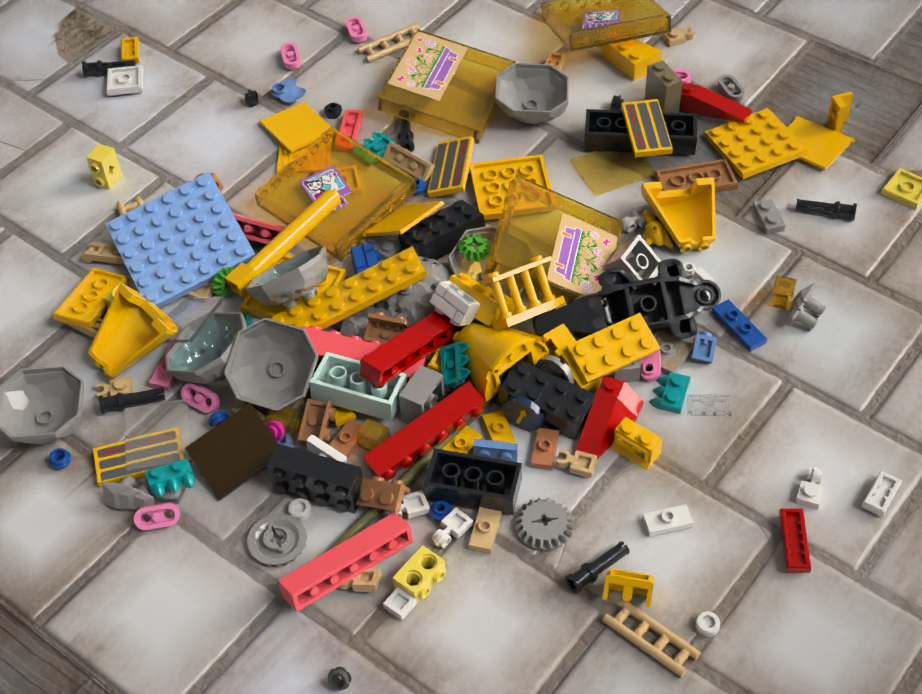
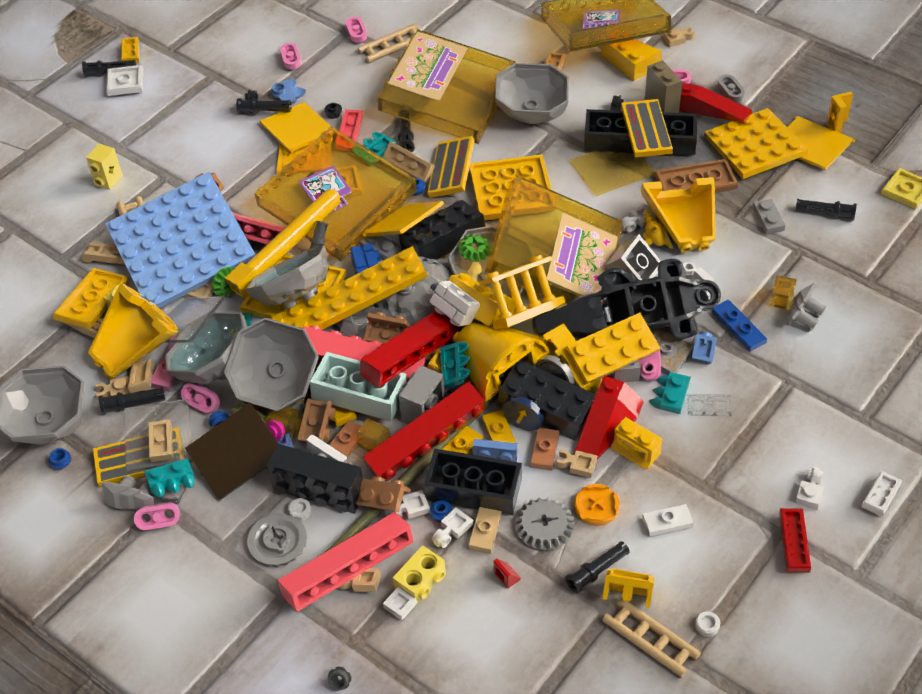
(141, 375): none -> tan tile
(160, 440): none -> tan plate
(267, 105): none -> black pin
(319, 234): none -> dark grey pin
(505, 573): none -> red slope
(596, 504): none -> light orange tile

